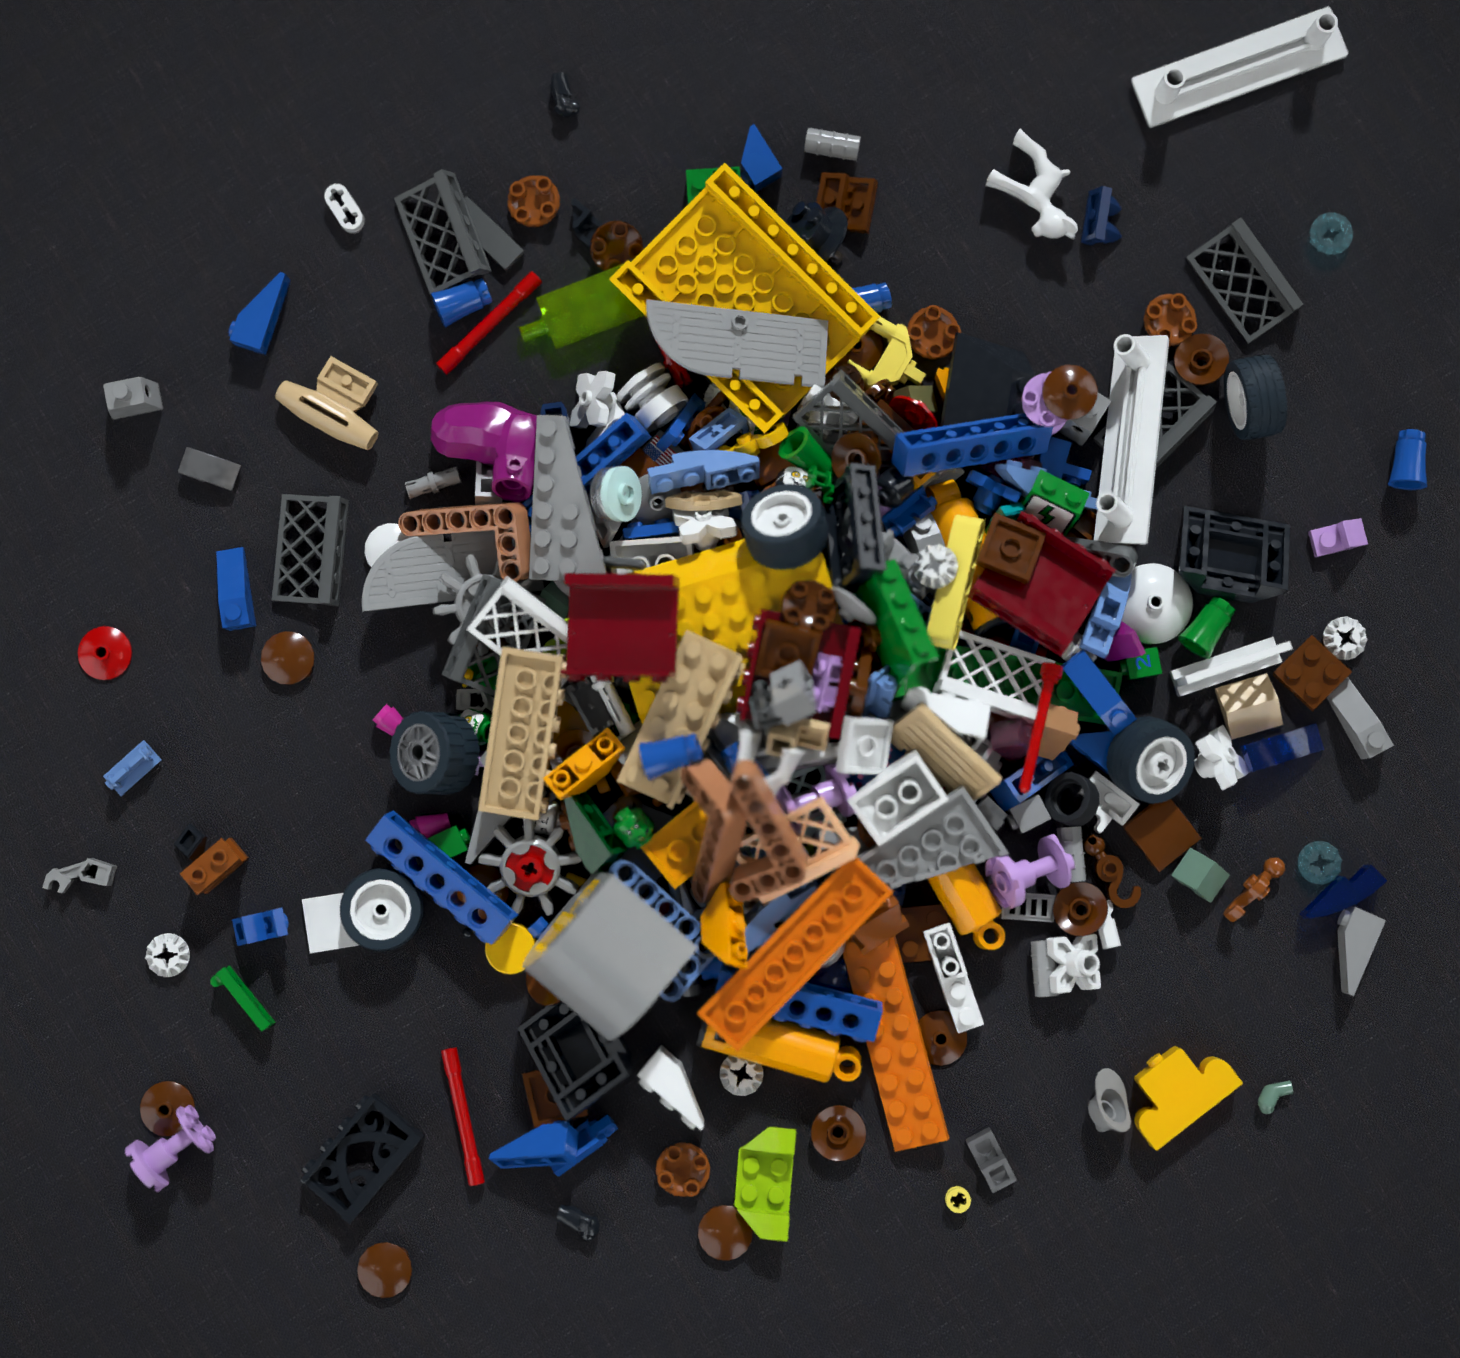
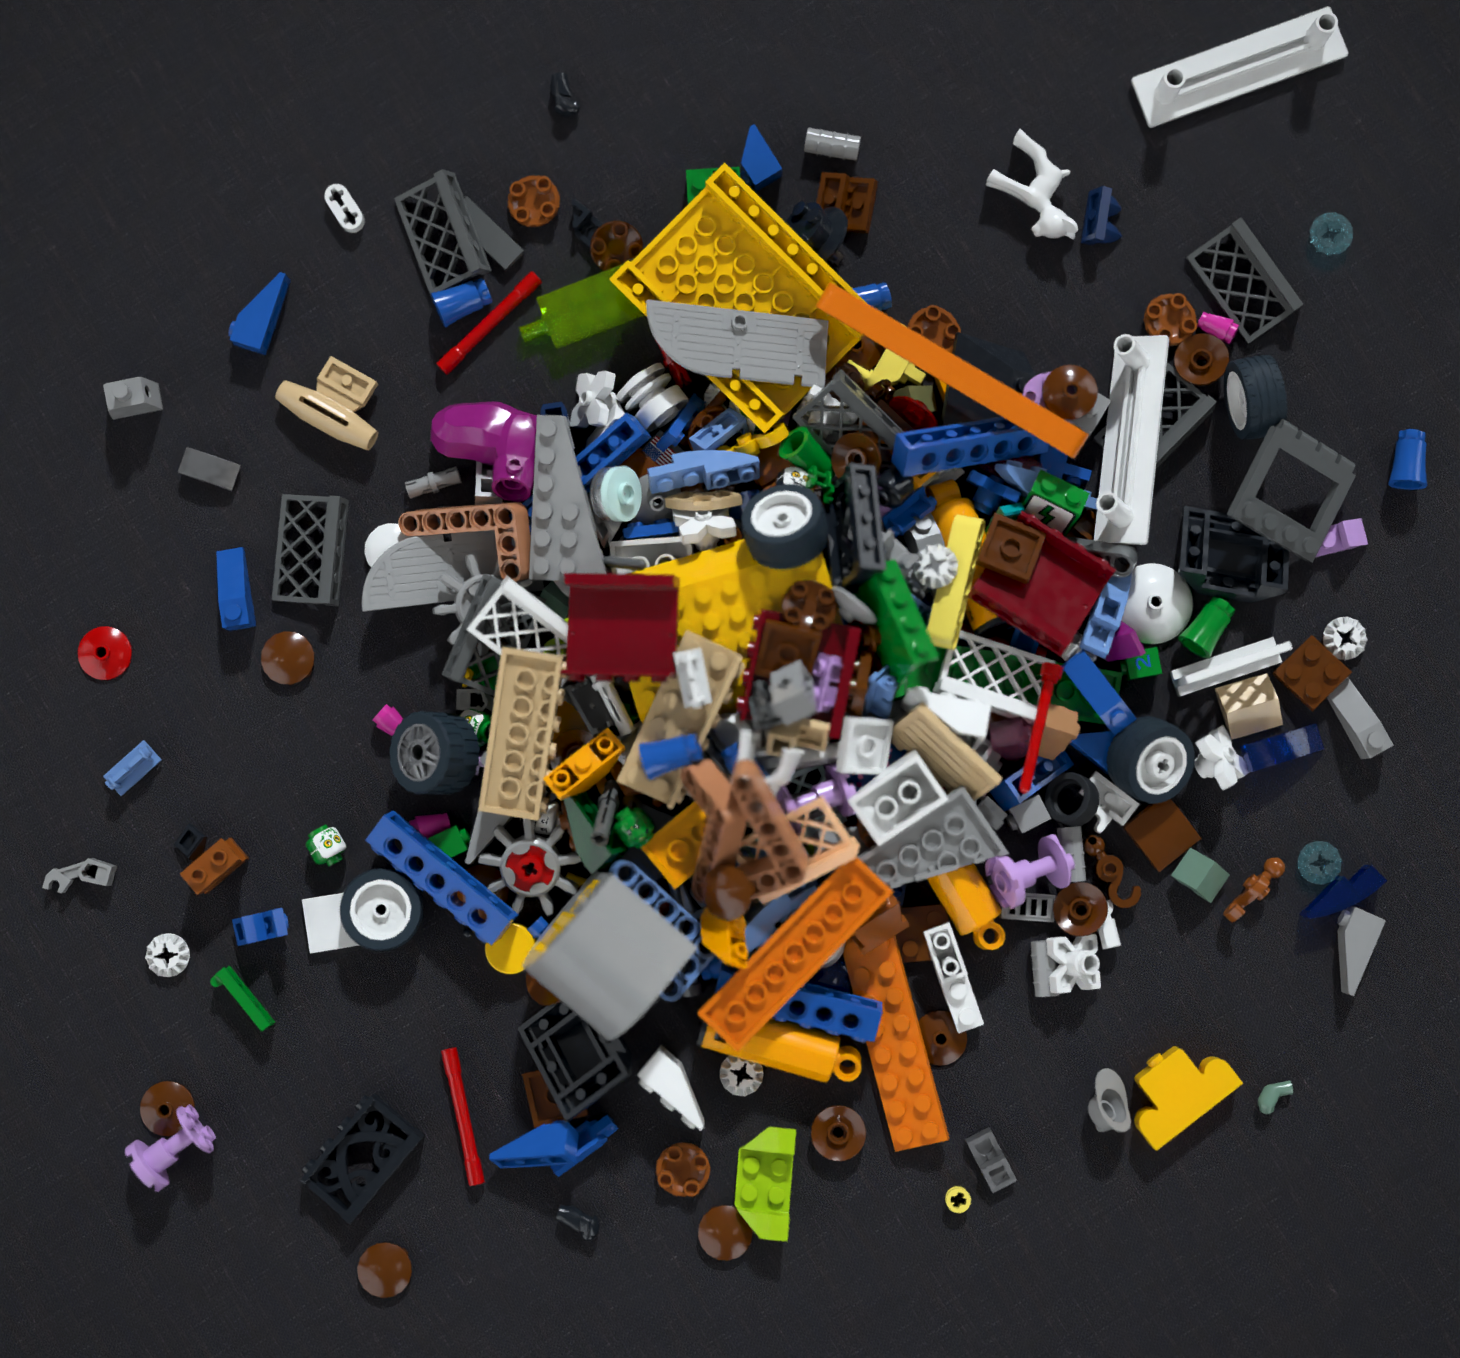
(326, 845): none -> head
(606, 812): none -> dark grey pin
(692, 678): none -> white hinge
(727, 892): none -> reddish brown dish
(952, 370): none -> orange beam
(1218, 326): none -> dark pink cone
(1274, 524): none -> dark grey hinge

